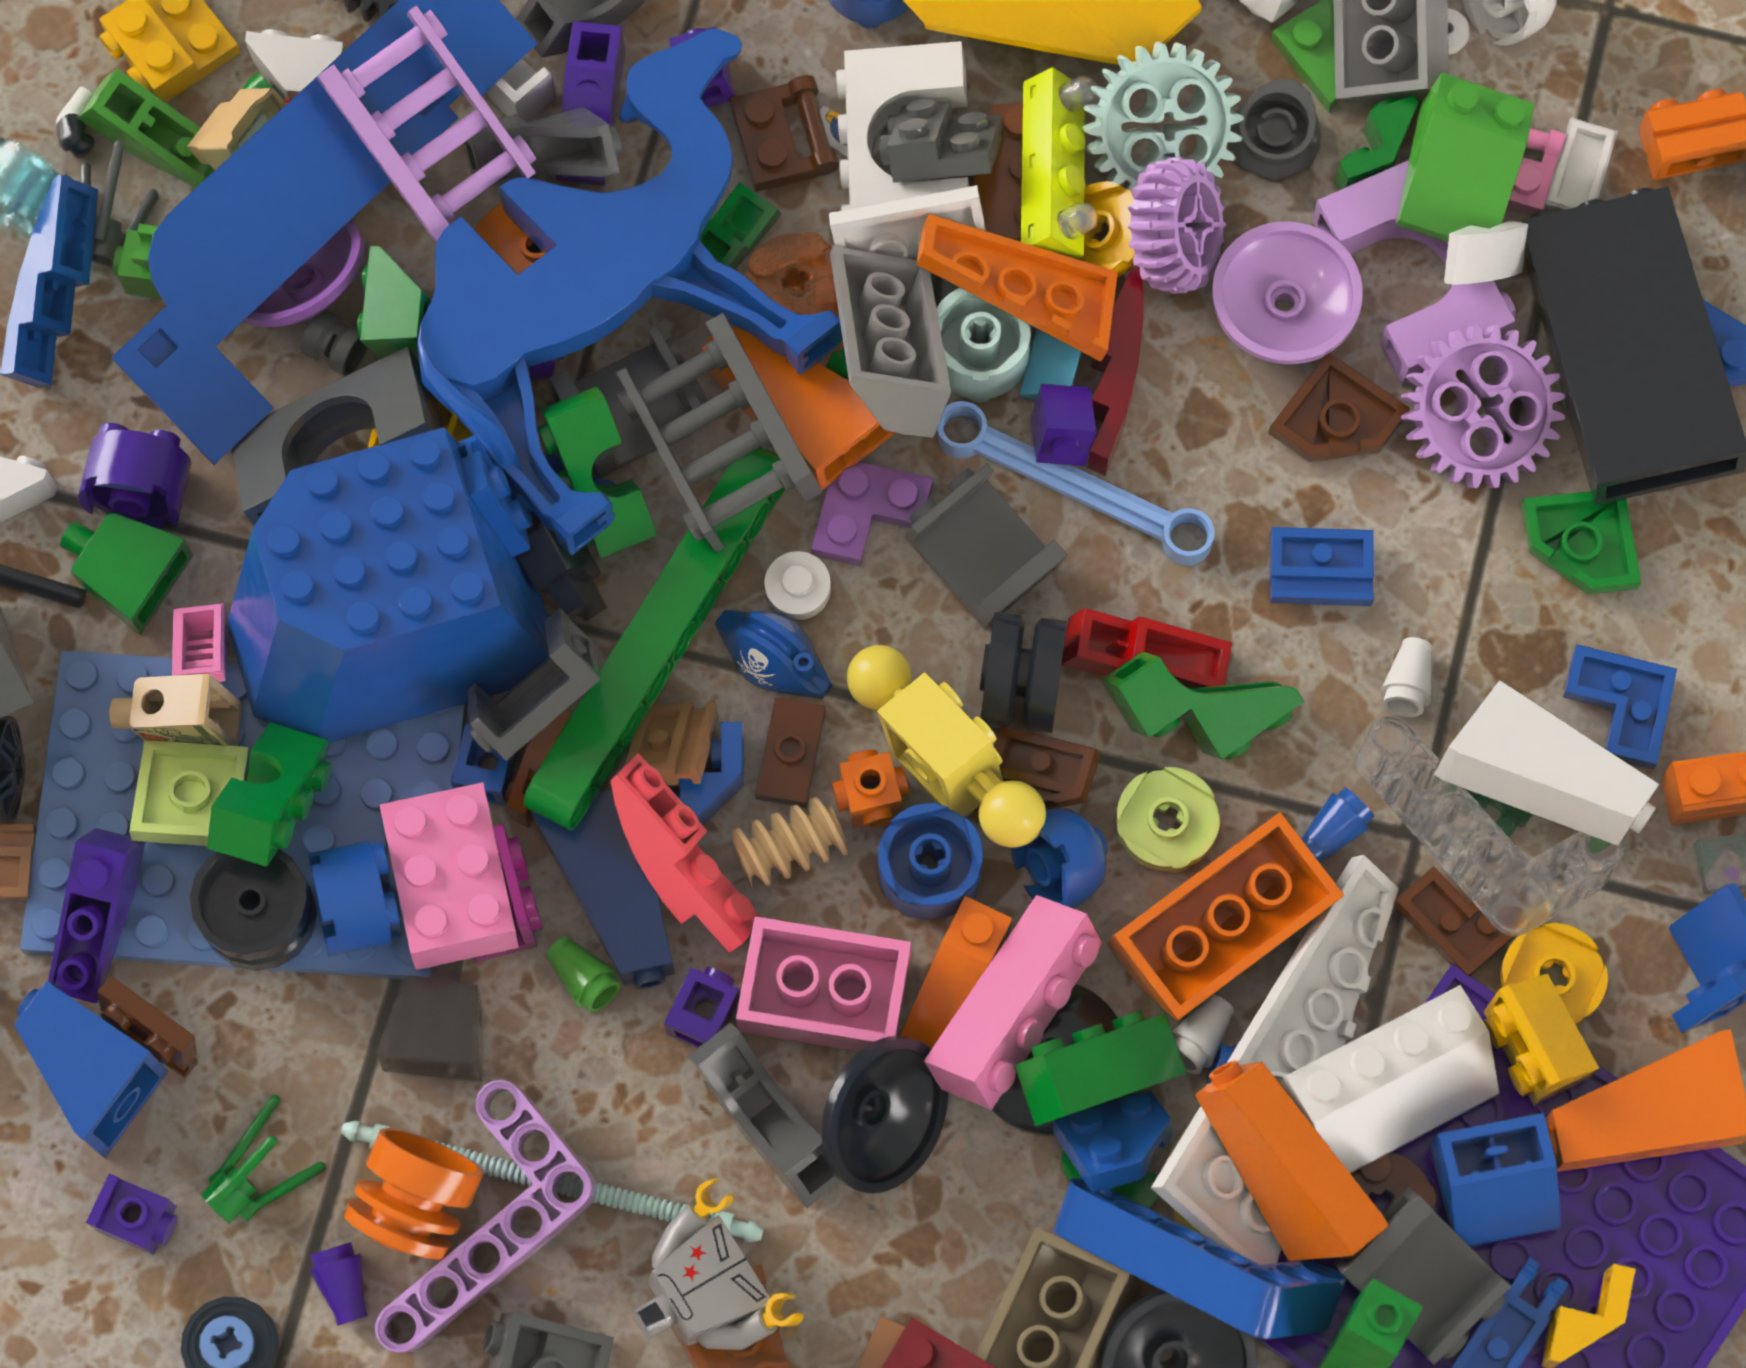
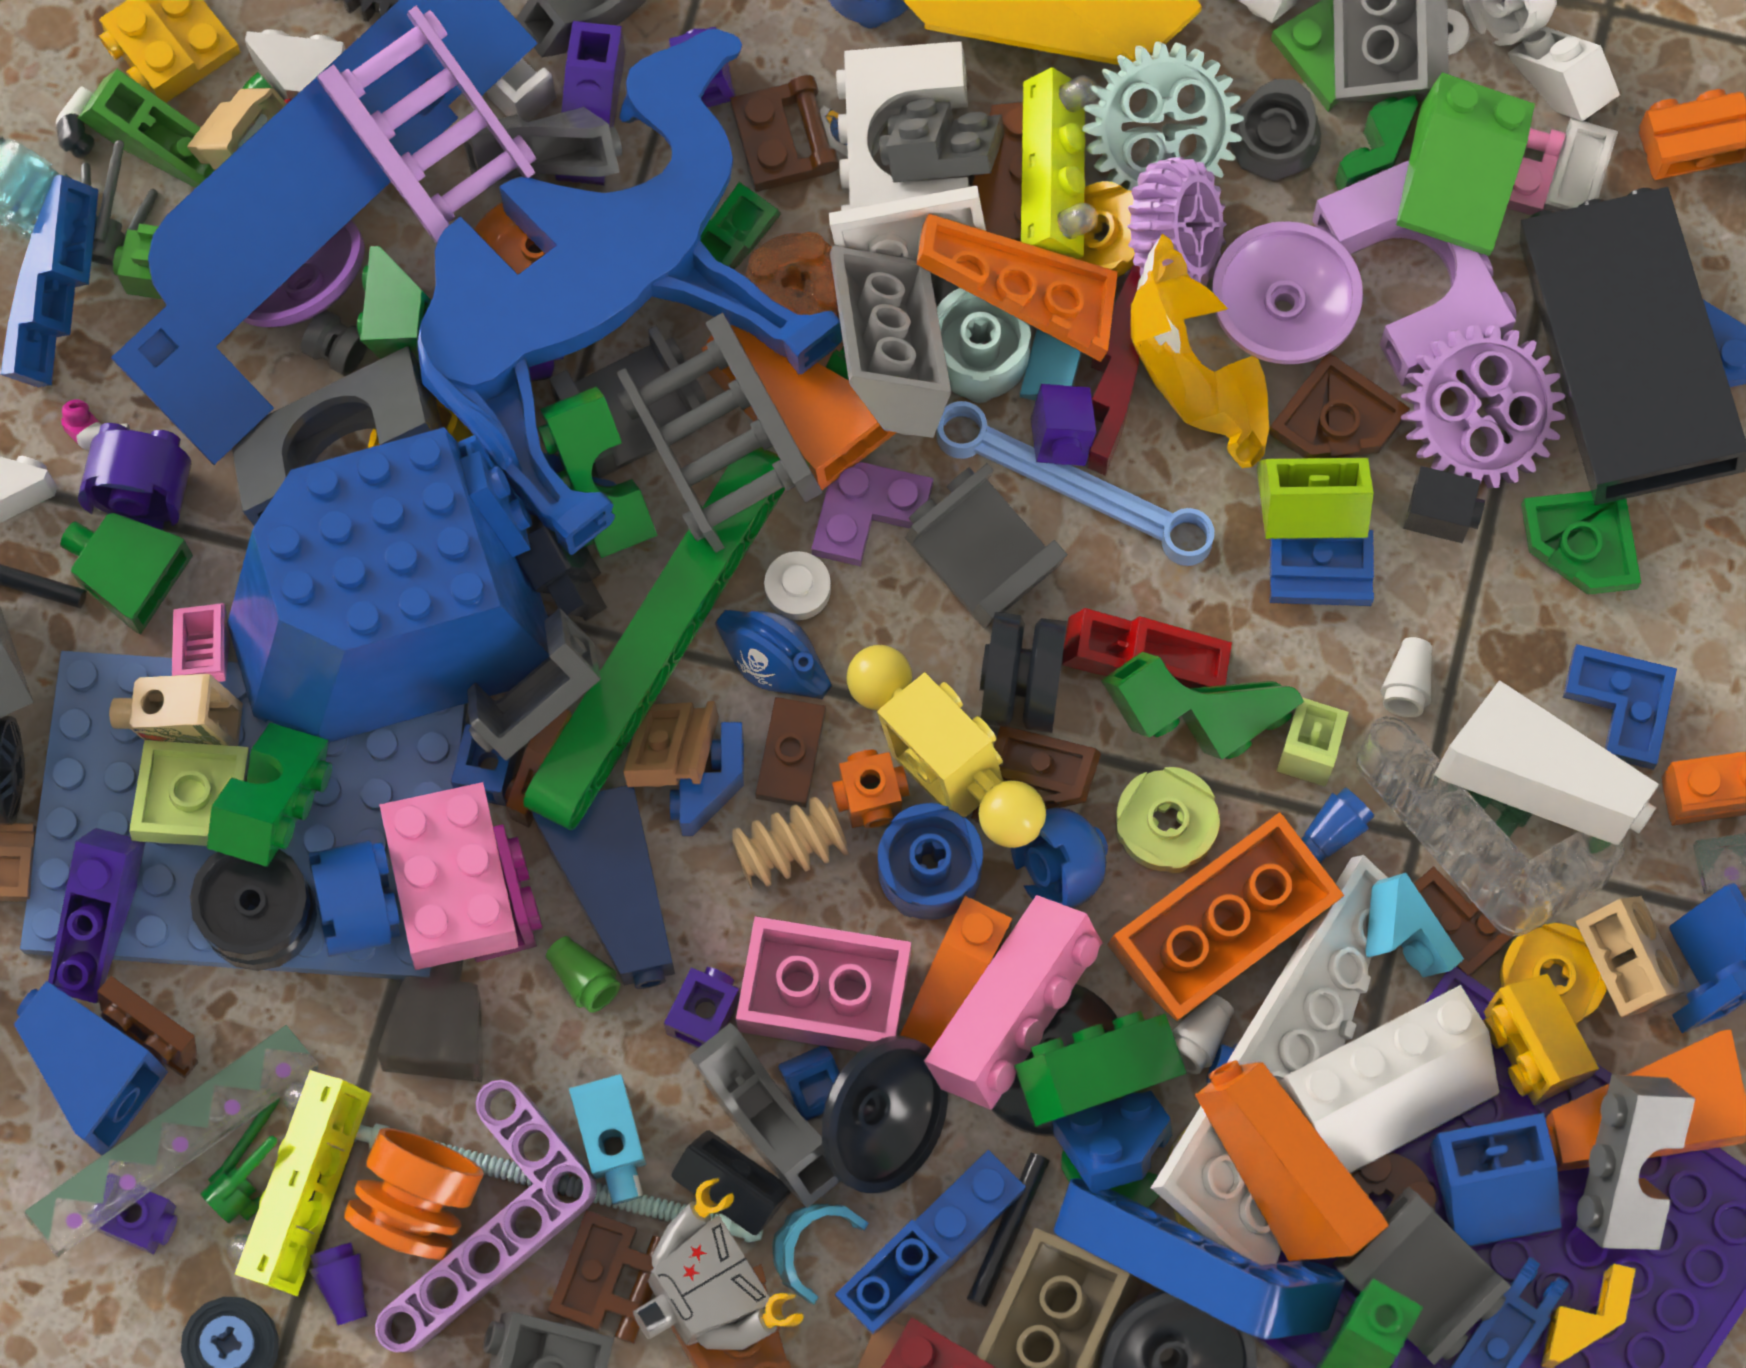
(81, 423): none -> dark pink arm
(170, 1141): none -> tile
(301, 1183): none -> neon yellow piece
(593, 1273): none -> reddish brown plate
(606, 1113): none -> medium azure torso
(664, 842): coral slope -> none
(754, 1189): none -> black slope
(787, 1236): none -> medium azure helmet
(810, 1080): none -> blue slope
(931, 1243): none -> blue slope
(1007, 1232): none -> black bar
(1220, 402): none -> yellow animal
(1313, 742): none -> yellowish green slope
(1315, 497): none -> lime slope
(1404, 918): none -> medium azure slope
(1444, 505): none -> black brick
(1485, 254): white slope -> none
(1566, 72): none -> white slope
(1631, 956): none -> tan brick
(1636, 1121): none -> arch

